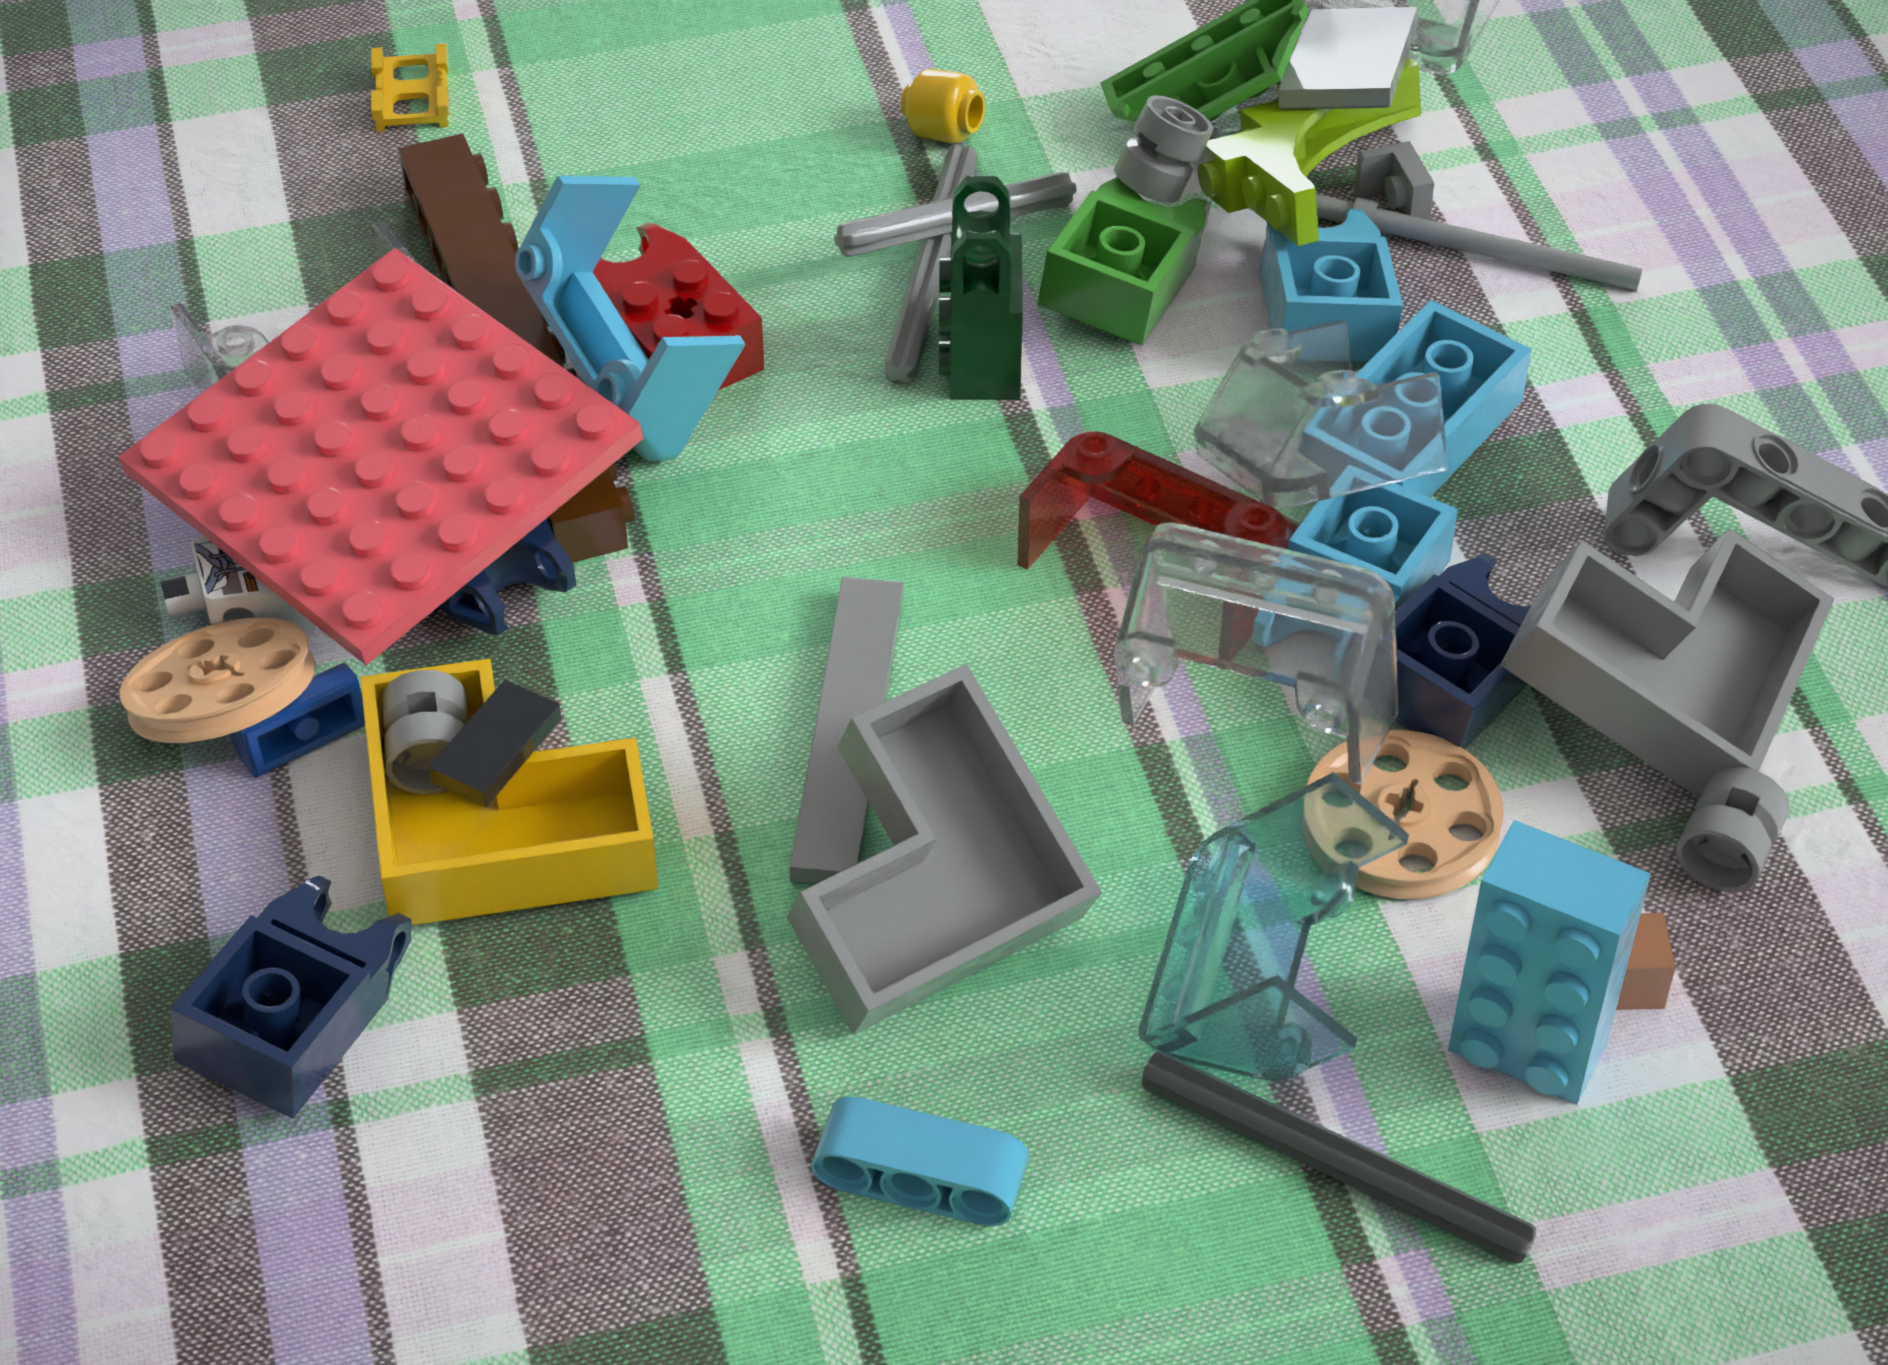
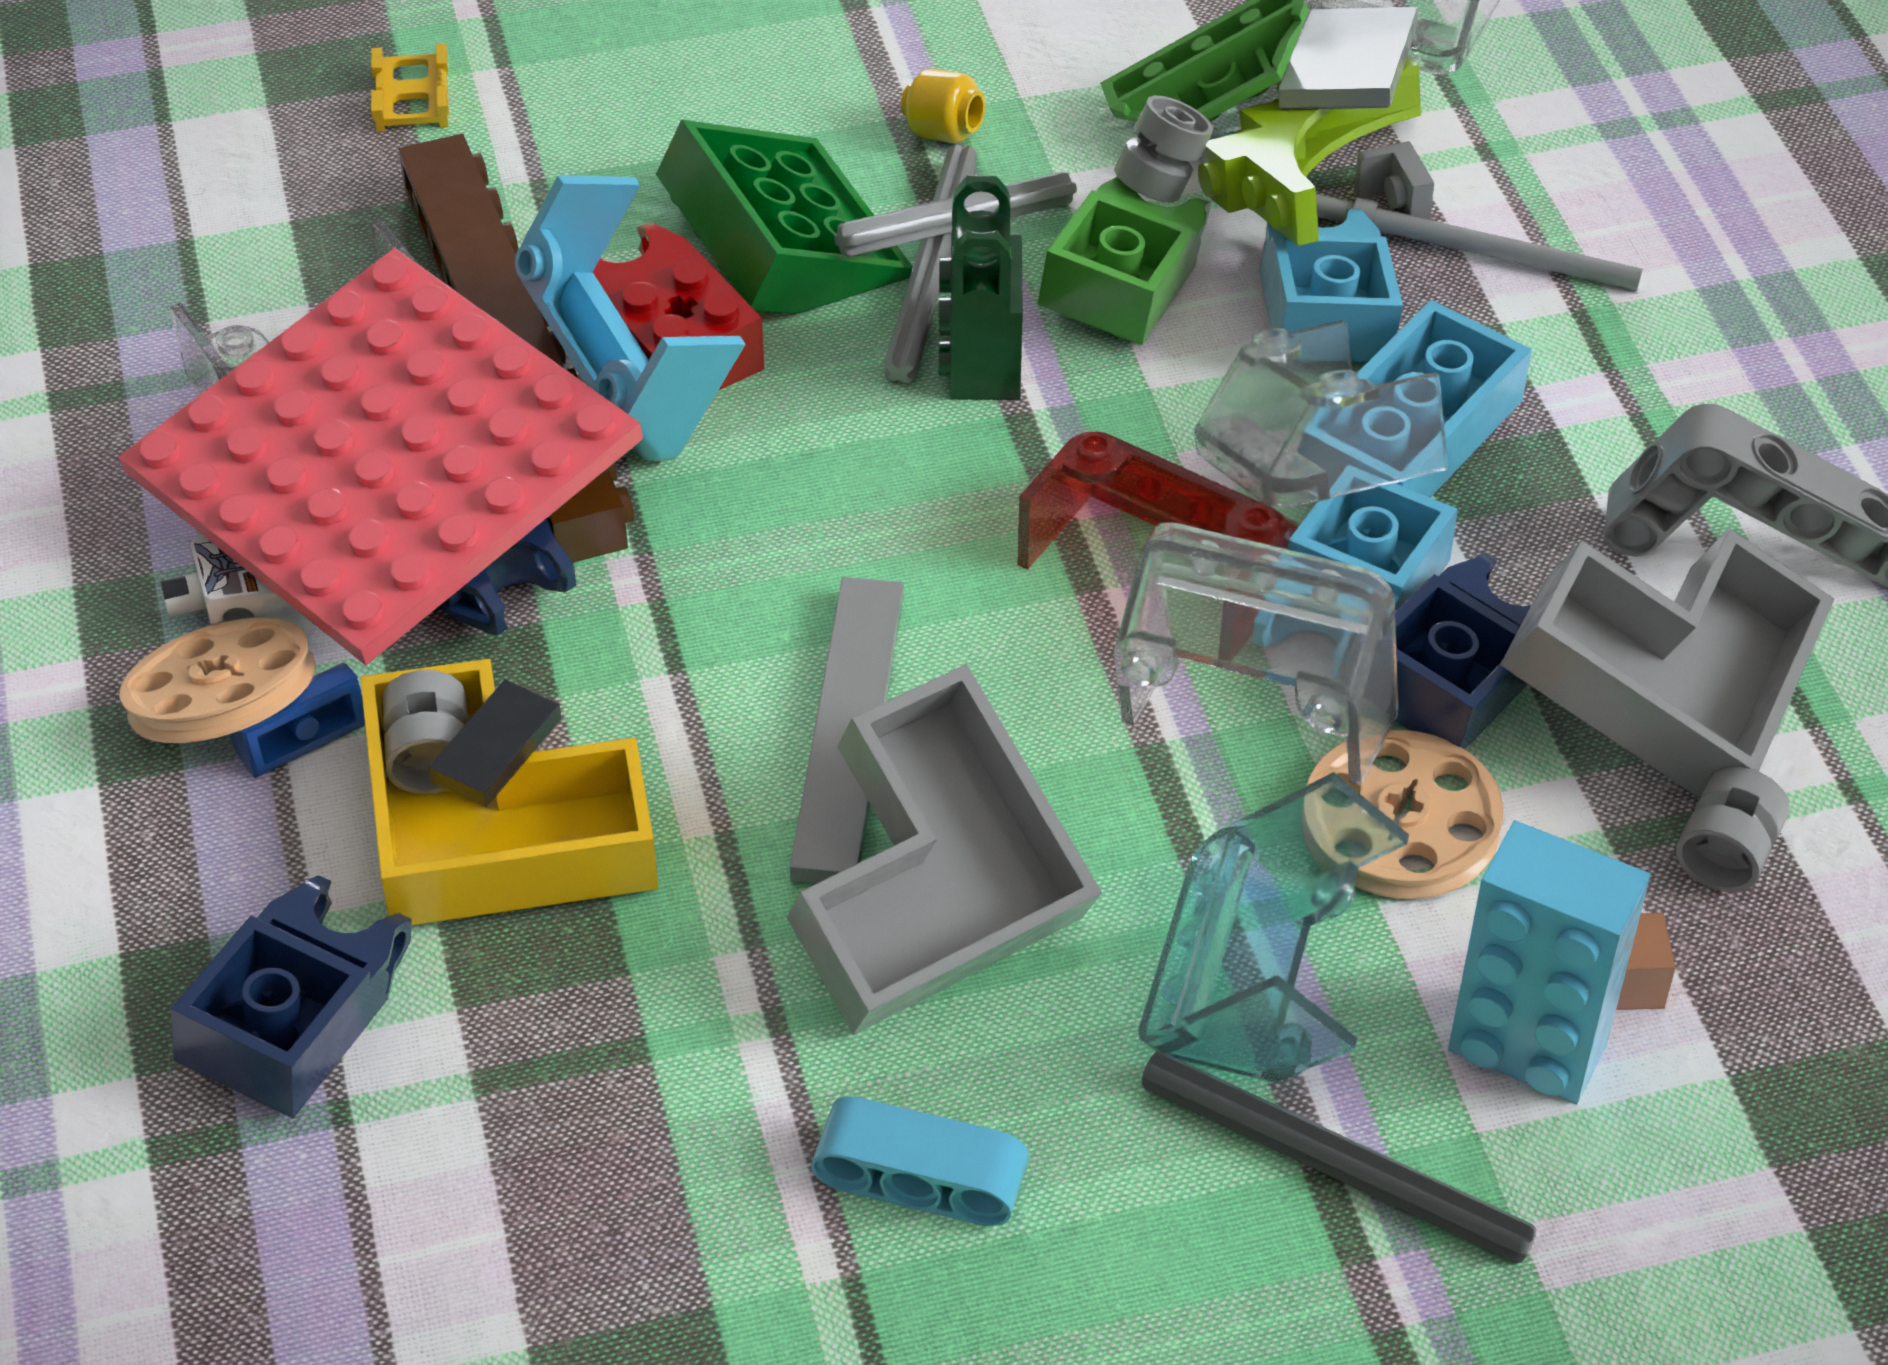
(772, 215): none -> green slope

